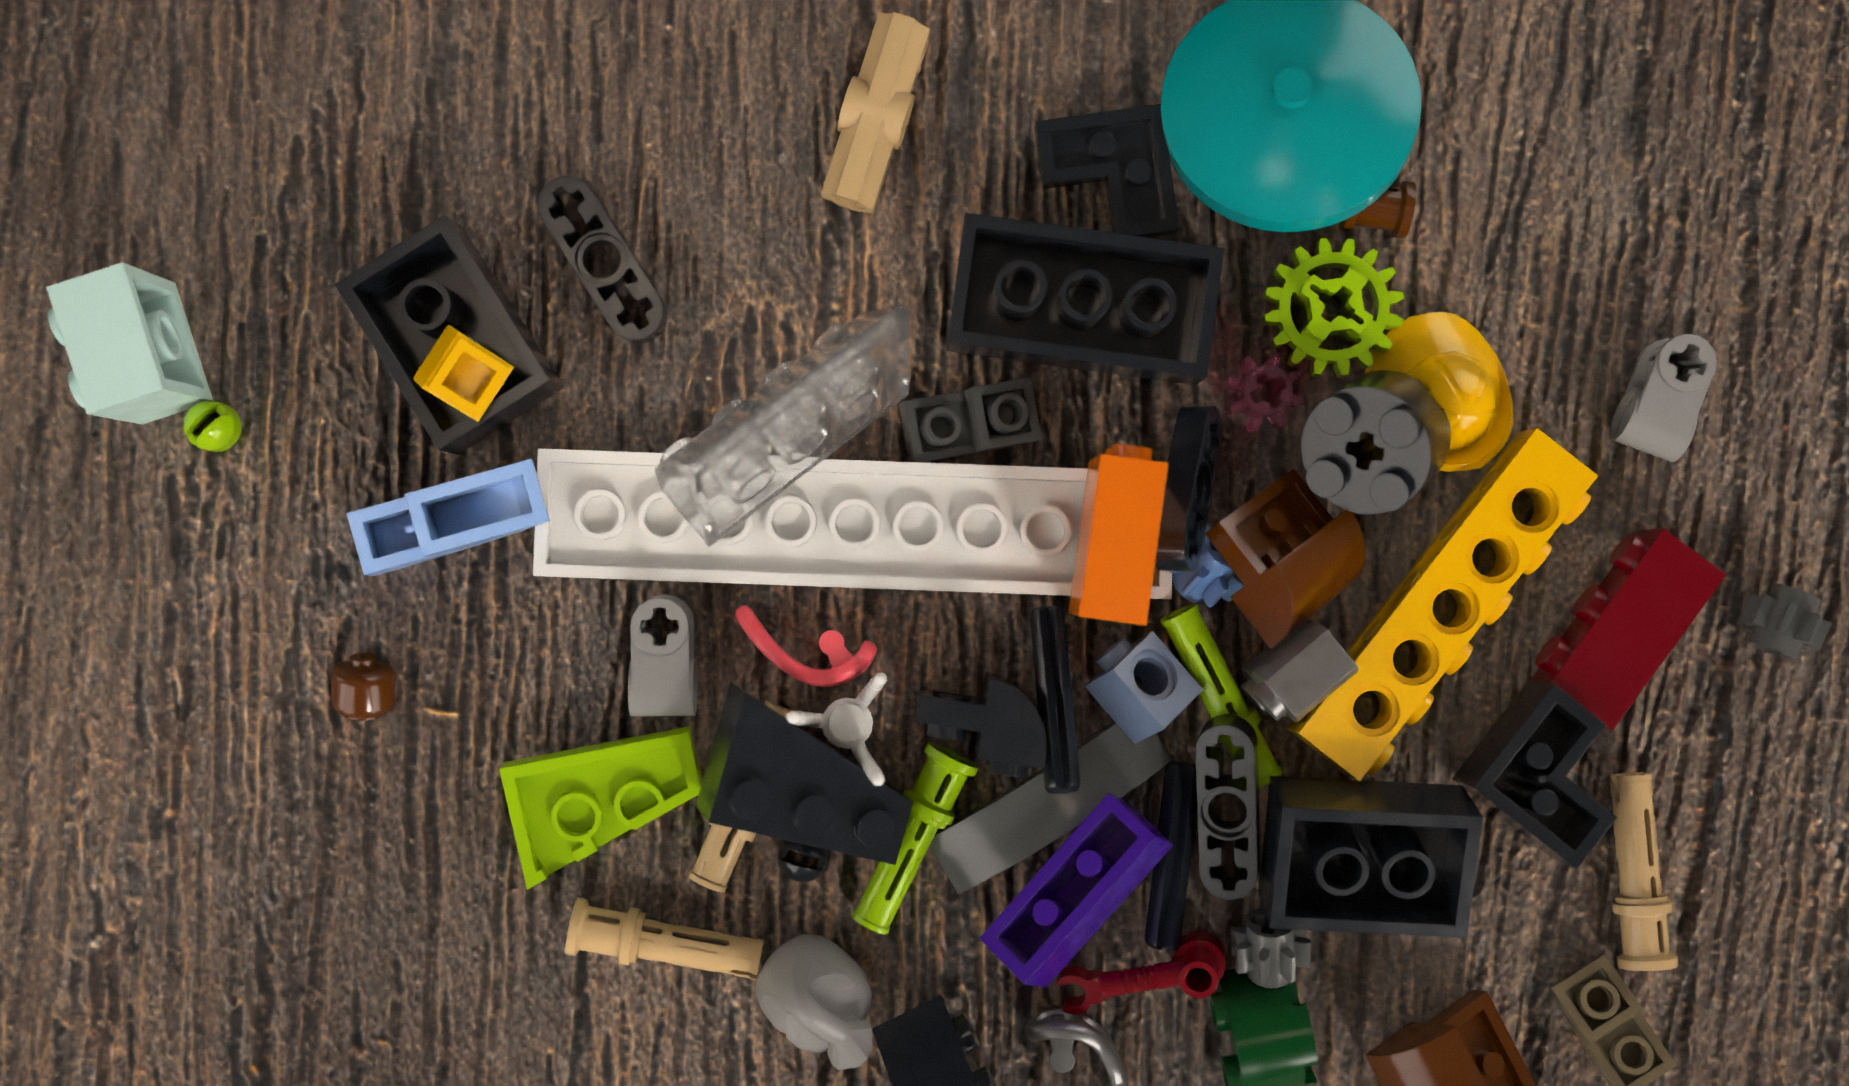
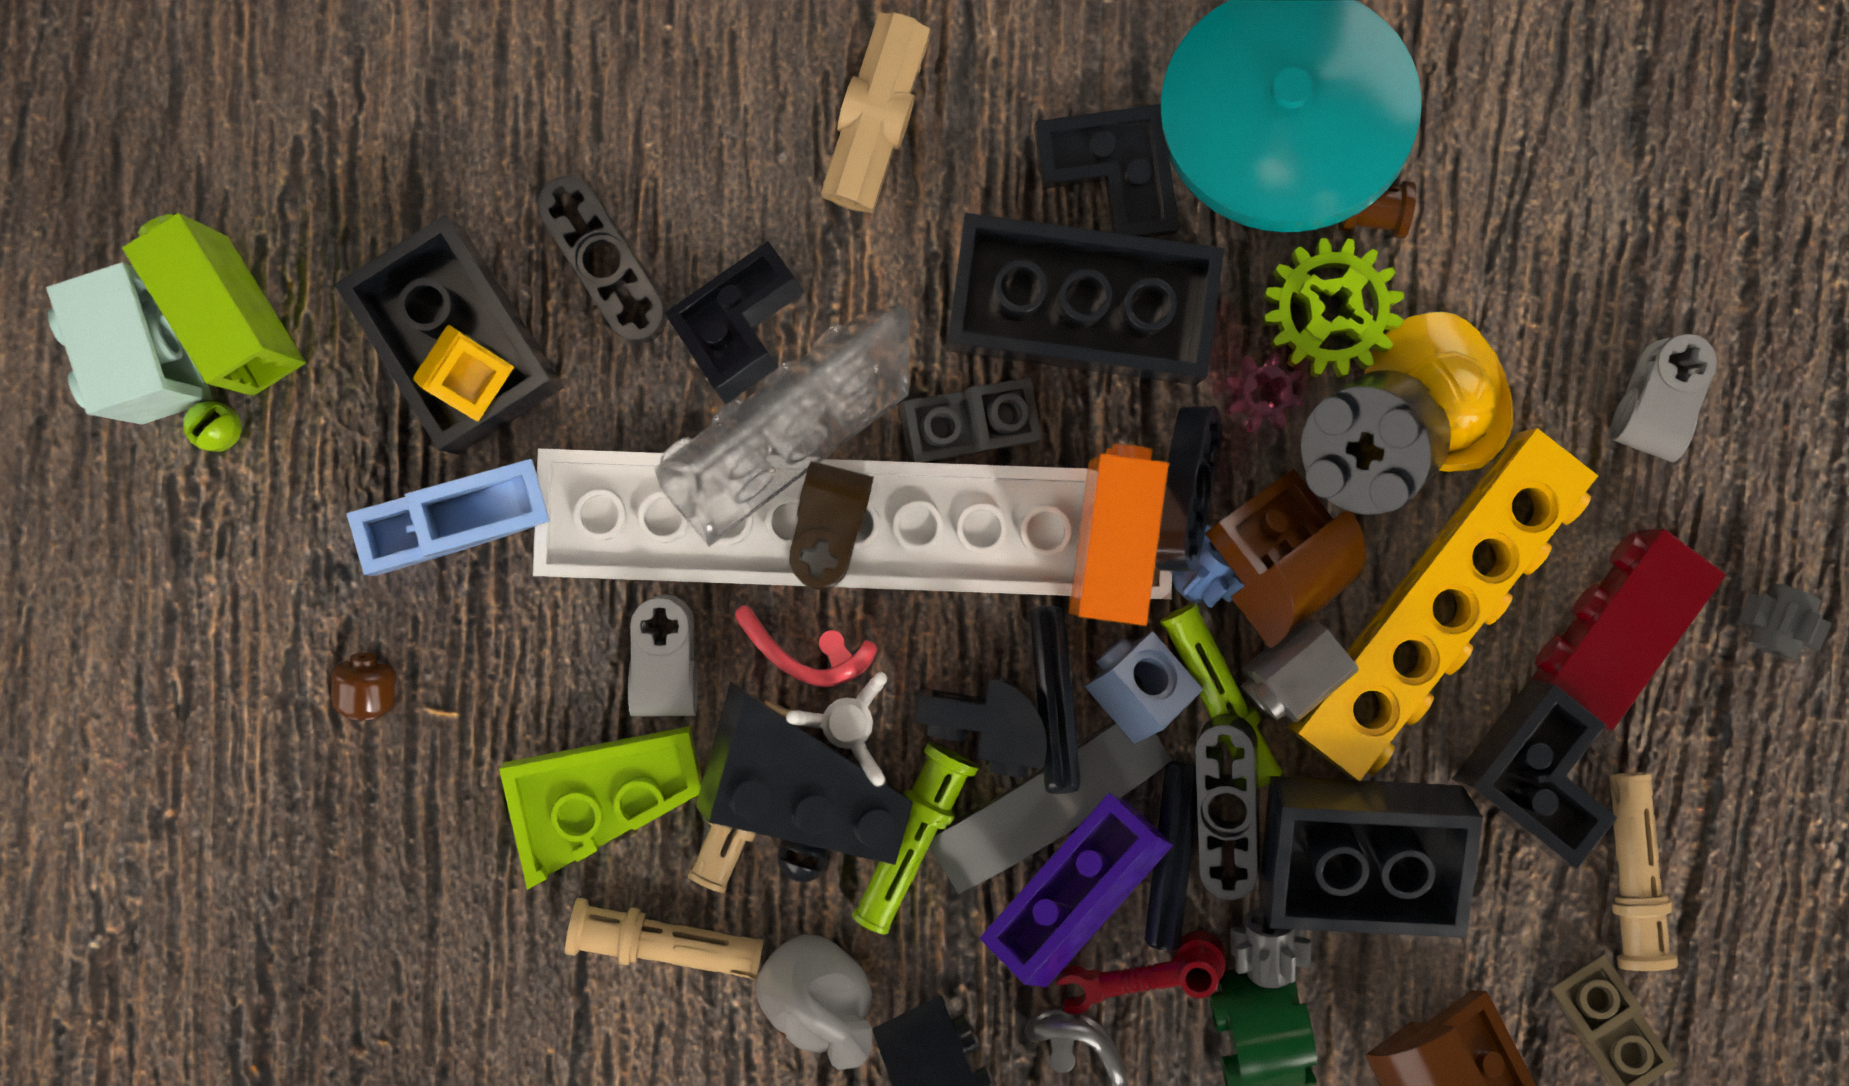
(213, 304): none -> lime brick
(721, 317): none -> black plate
(830, 513): none -> dark brown piece

